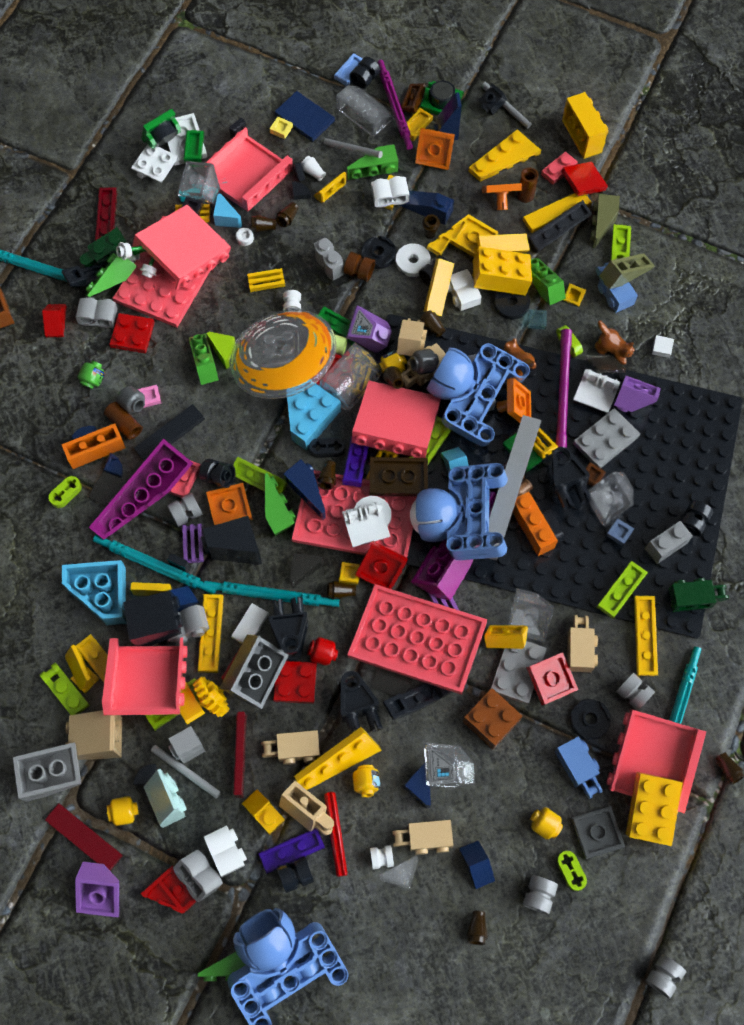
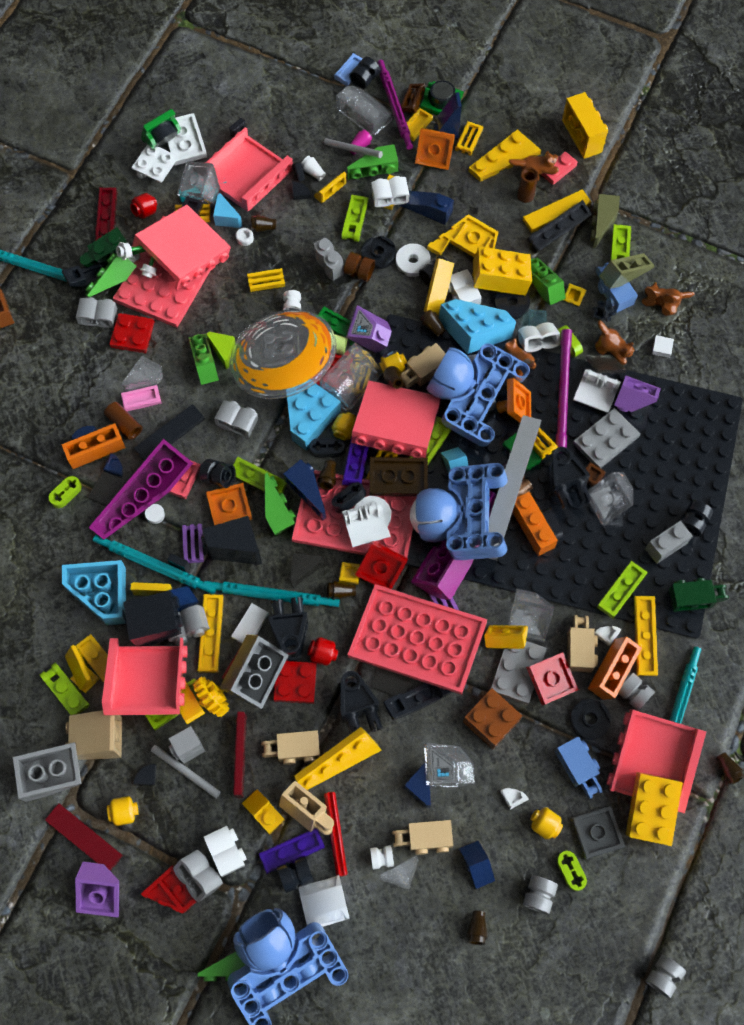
(54, 320): red slope -> none
(91, 374): bright green head -> none
(131, 399): dark grey head -> none
(142, 375): none -> clear slope
(143, 205): none -> red head
(155, 514): none -> white tile
(163, 798): light aqua slope -> none
(184, 509): light grey wheel -> none
(193, 146): green tile -> none
(236, 418): none -> light grey brick
(281, 127): light yellow plate -> none
(287, 214): dark brown cone -> none
(305, 115): dark blue tile -> none
(324, 902): none -> white slope
(343, 426): none -> yellow head
(348, 497): none -> black beam
(355, 217): none -> lime plate
(361, 139): none -> dark pink cone
(366, 780): yellow head -> none
(411, 337): tan brick -> none
(424, 361): dark grey head -> none
(430, 225): dark brown cone -> none
(465, 148): none -> yellow tile
(475, 324): none -> medium azure brick
(492, 105): black brick -> none
(501, 191): orange tile -> none
(507, 242): yellow tile -> none
(511, 110): light grey bar -> none
(513, 797): none -> white tile
(539, 337): none -> white brick
(542, 164): none -> dark orange animal
(584, 178): red tile -> none
(599, 311): none -> black gear
(607, 634): none -> white tile
(615, 668): none -> orange brick
(620, 532): sand blue plate -> none
(668, 299): none -> dark orange animal

